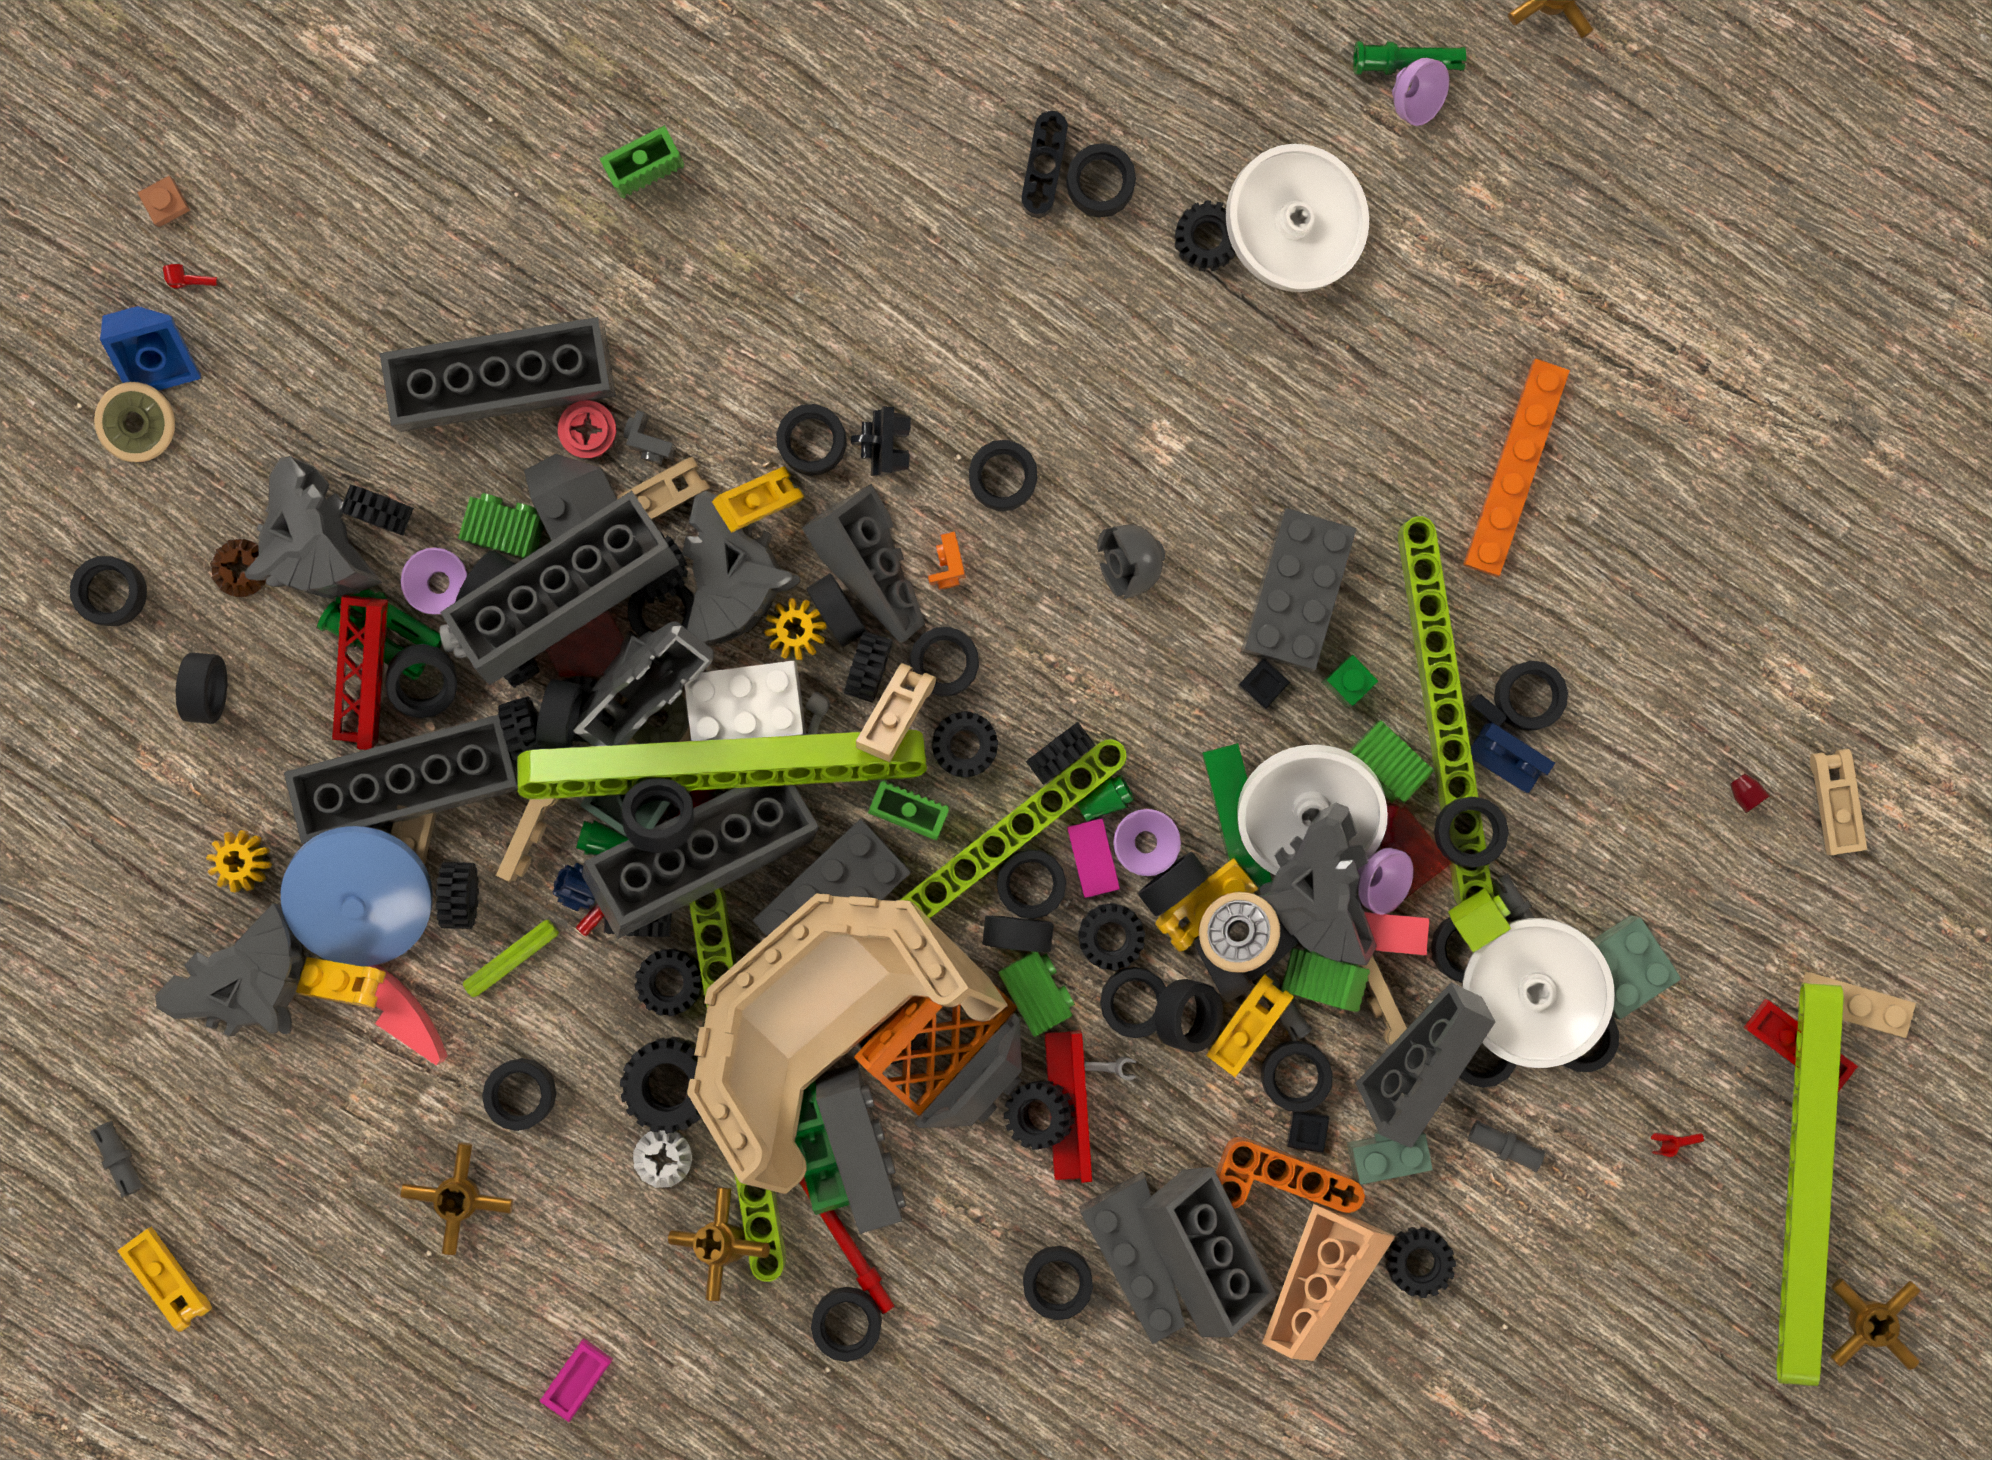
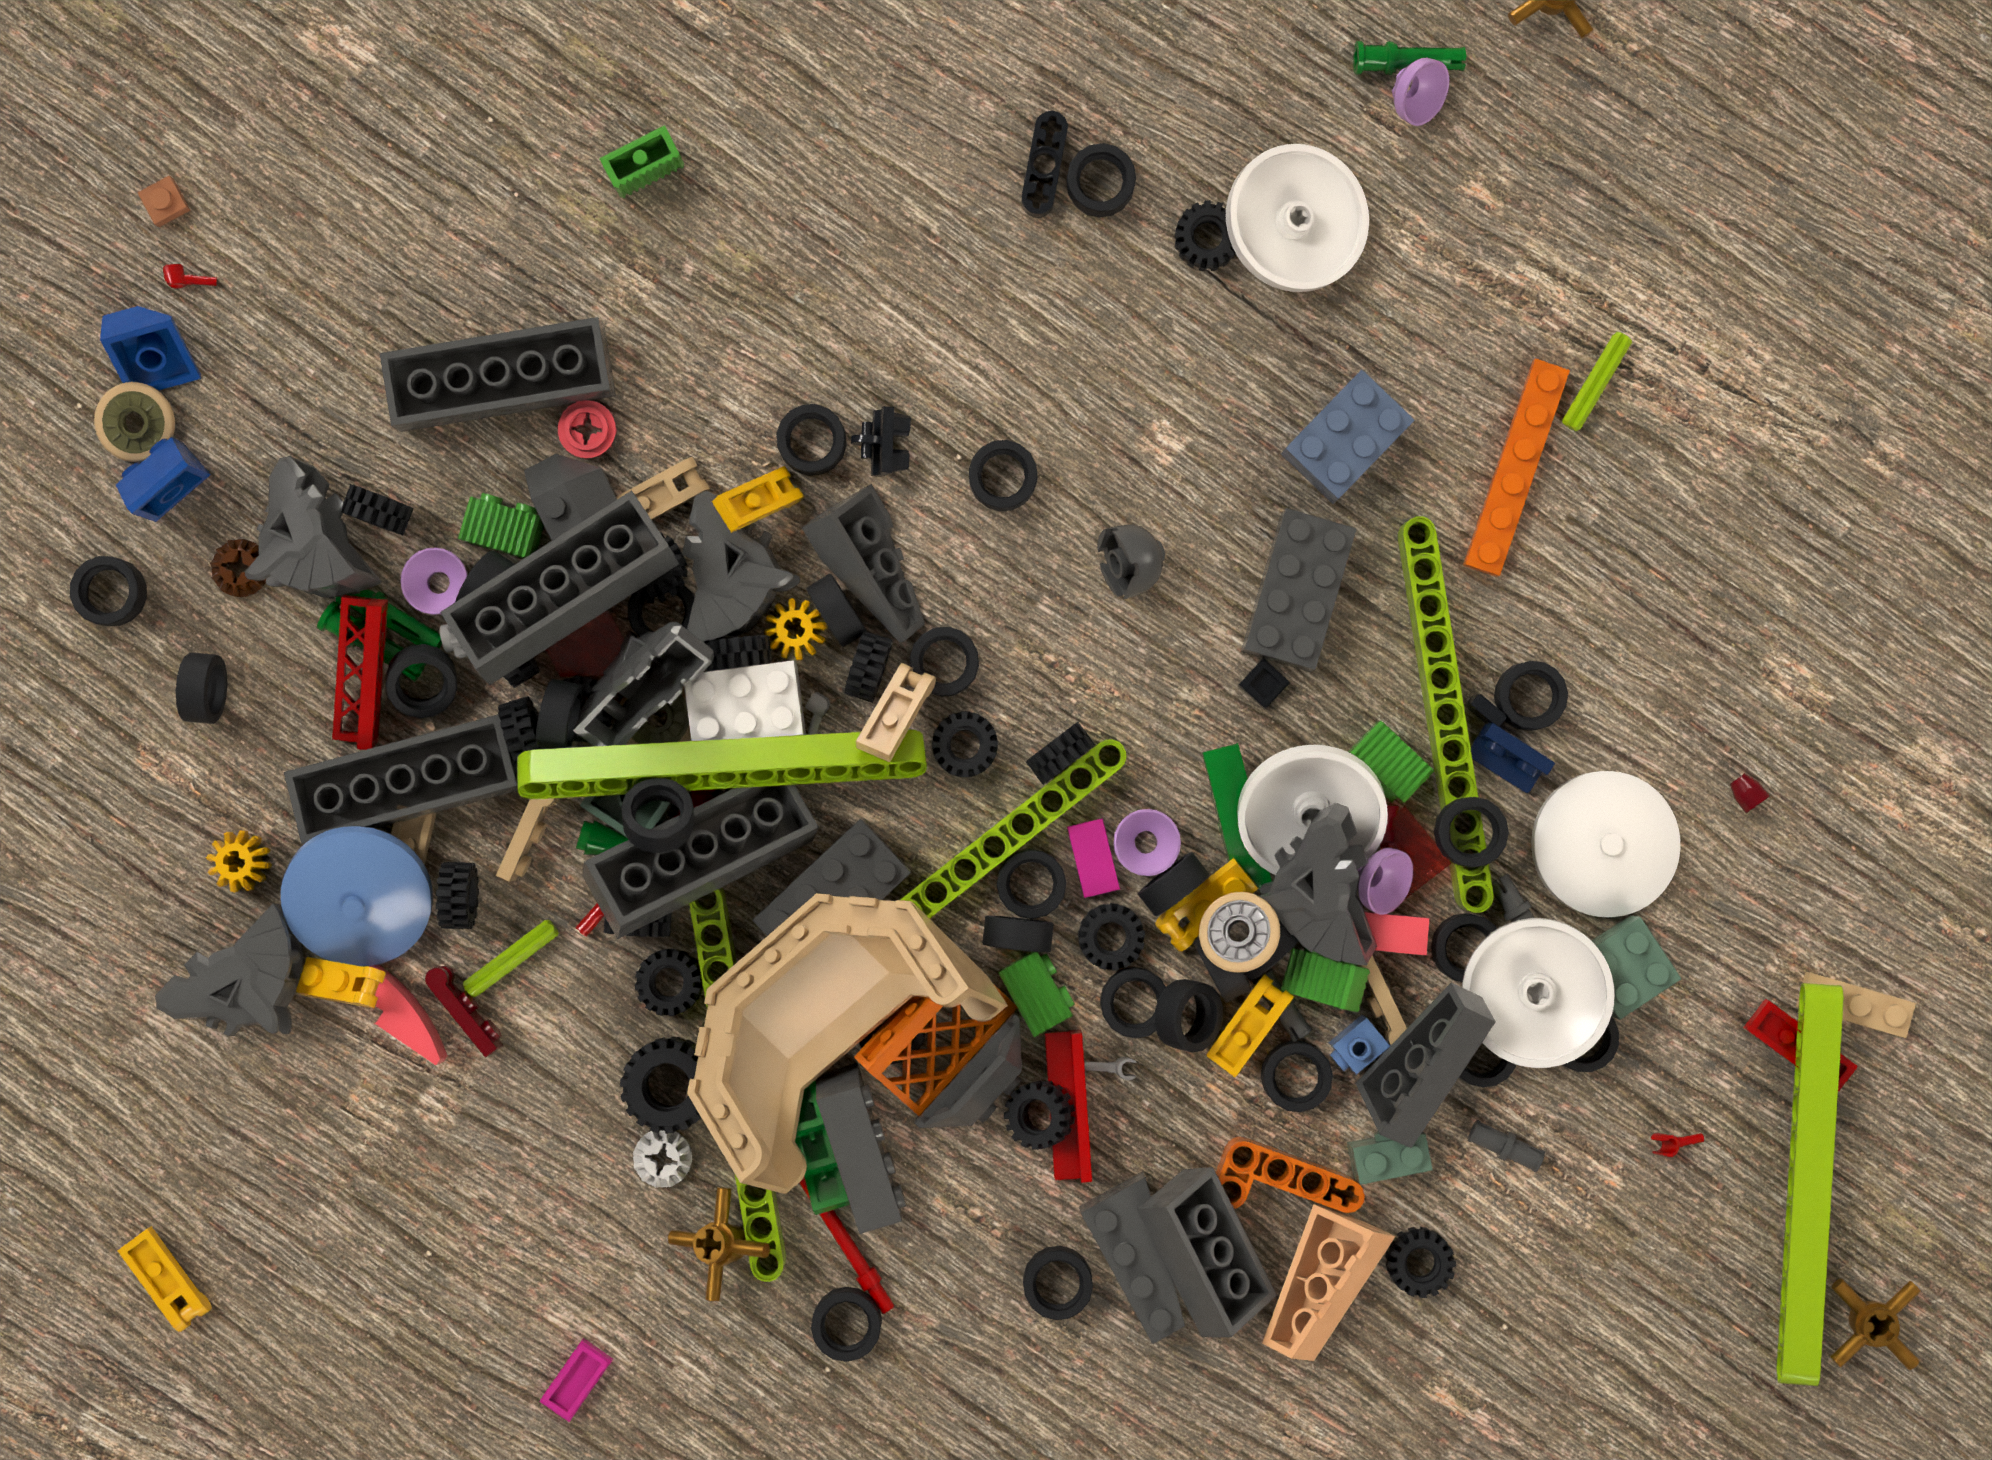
(116, 1159): dark grey pin -> none
(161, 479): none -> blue slope
(445, 1207): pearl gold bar -> none
(463, 1009): none -> dark red plate
(491, 1099): black tyre -> none
(572, 888): dark blue gear -> none
(652, 448): dark grey bracket -> none
(740, 652): none -> black tyre
(909, 810): bright green brick -> none
(949, 555): orange bracket -> none
(1106, 798): green cone -> none
(1308, 1131): black tile -> none
(1347, 436): none -> sand blue brick
(1349, 681): green brick -> none
(1357, 1045): none -> medium blue brick
(1480, 919): lime brick -> none
(1597, 381): none -> lime axle
(1605, 844): none -> white dish
(1838, 803): tan plate -> none

